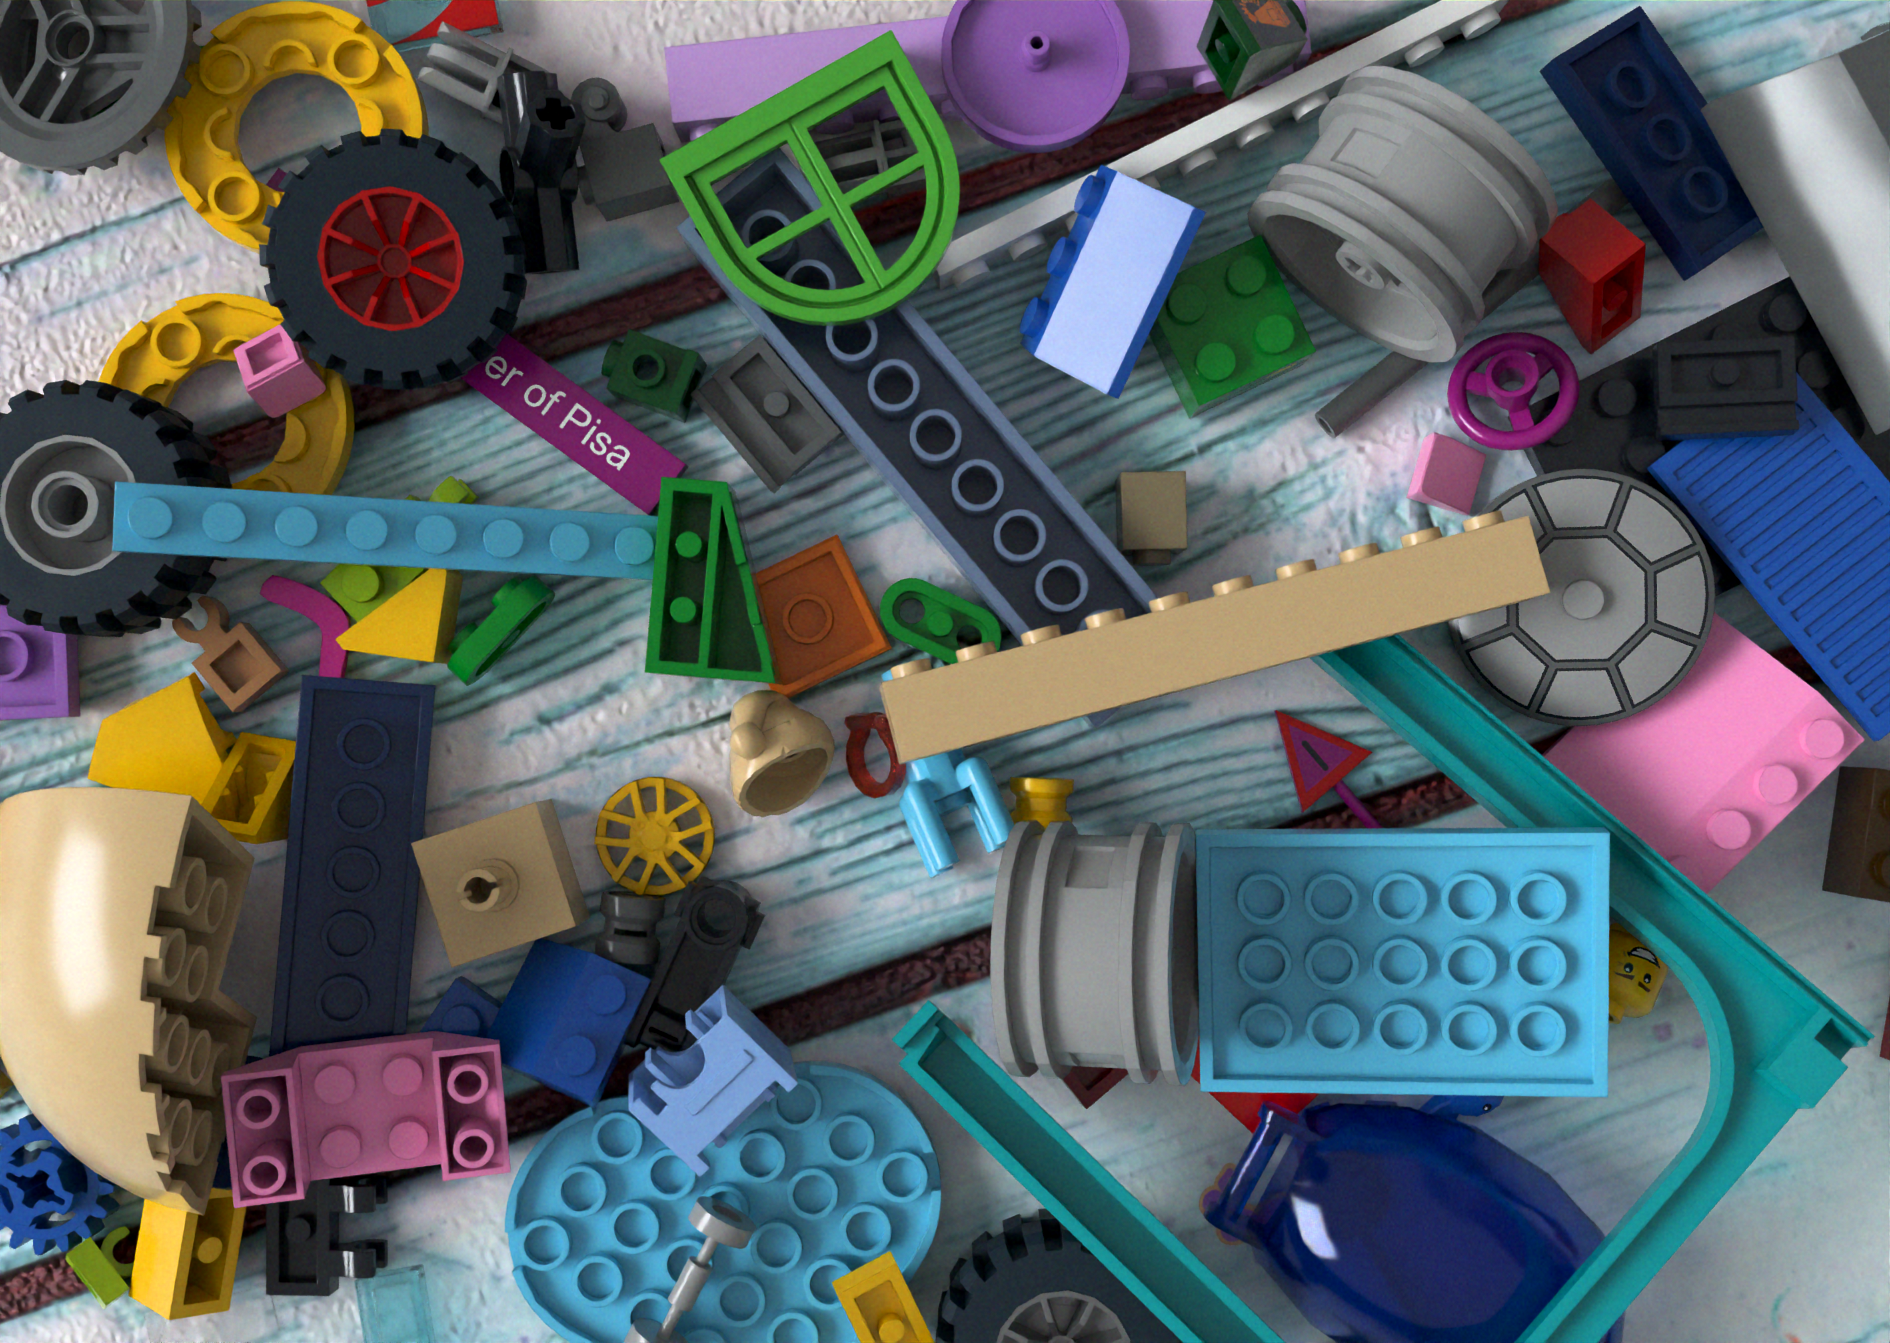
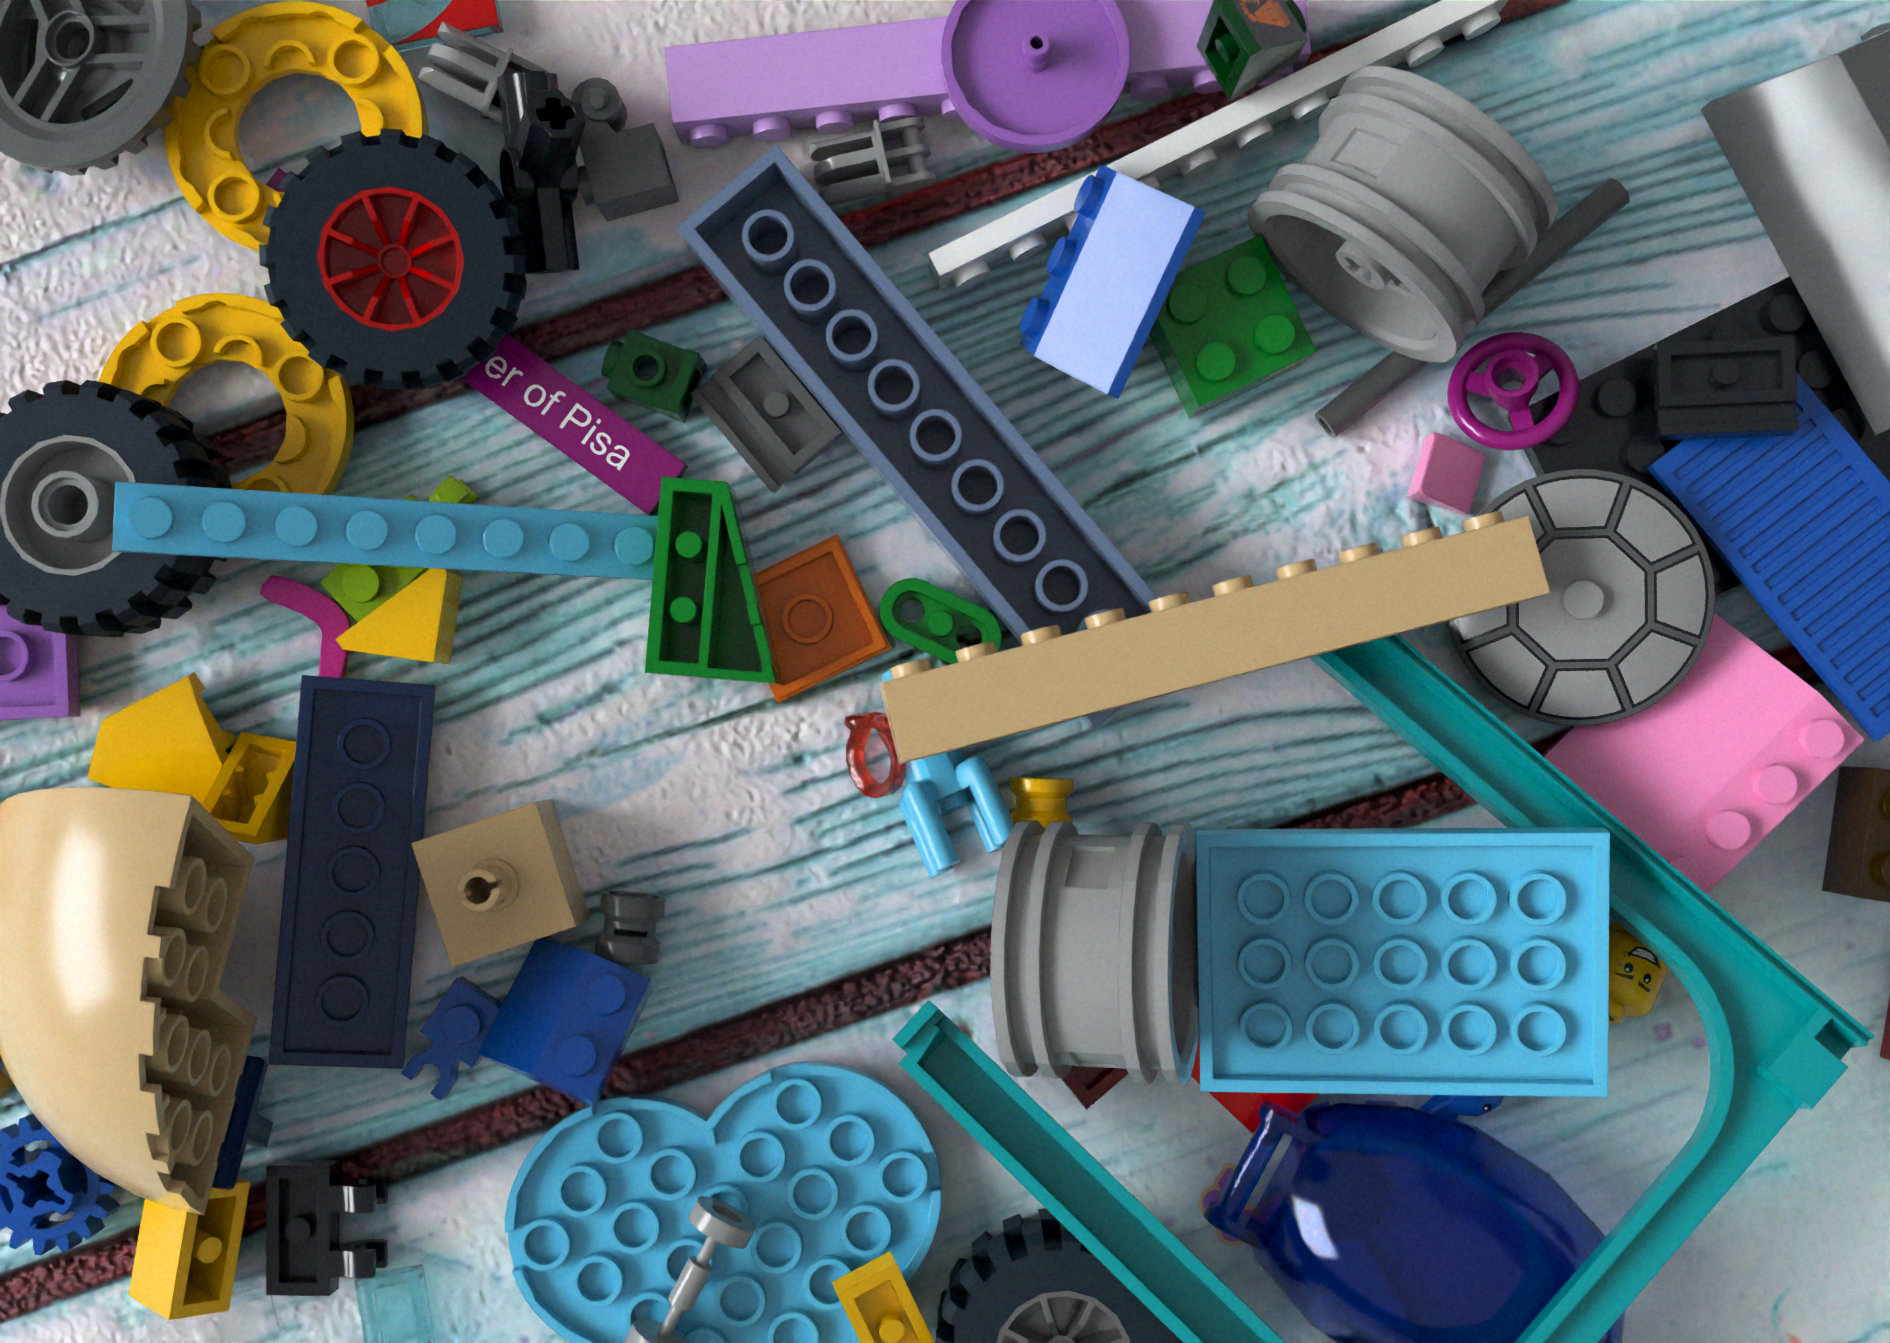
(99, 1268): lime tile -> none
(234, 659): medium nougat plate -> none
(278, 372): bright pink slope -> none
(364, 1112): bright pink slope -> none
(482, 646): green plate -> none
(654, 836): yellow wheel -> none
(694, 964): black piece -> none
(713, 1084): light blue piece -> none
(776, 753): tan piece -> none
(787, 120): bright green window -> none
(1151, 516): dark tan brick -> none
(1320, 763): piece -> none
(1593, 273): red slope -> none
(1654, 140): dark blue plate -> none

